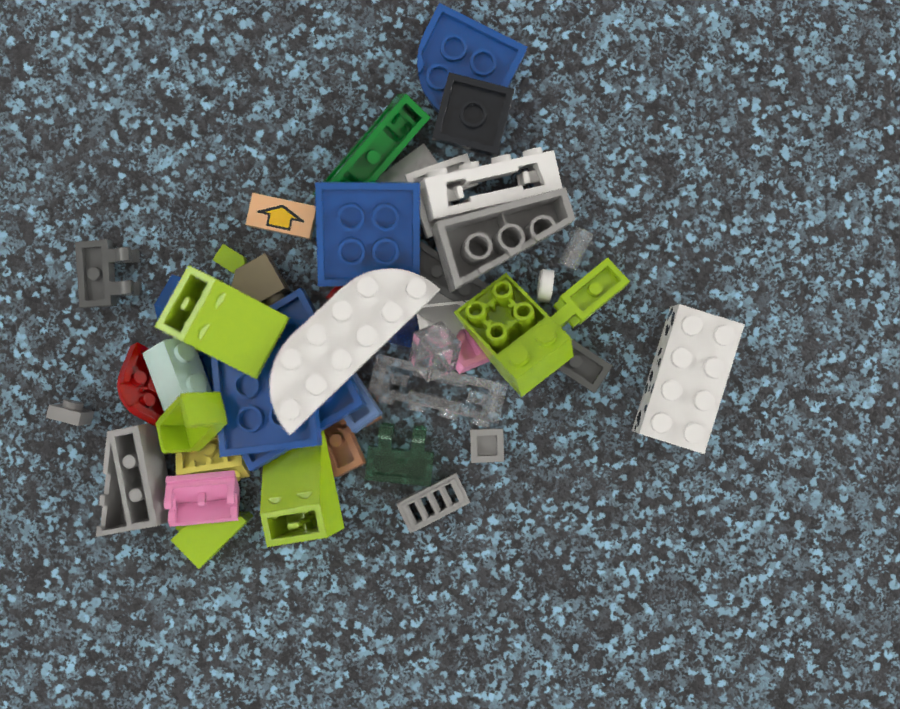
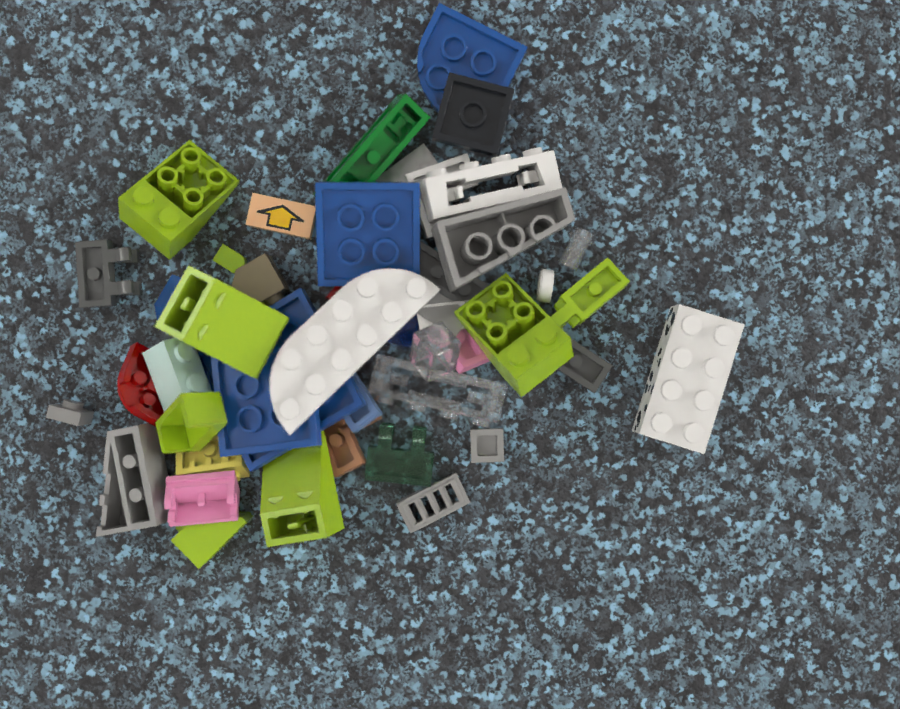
(176, 199): none -> lime slope

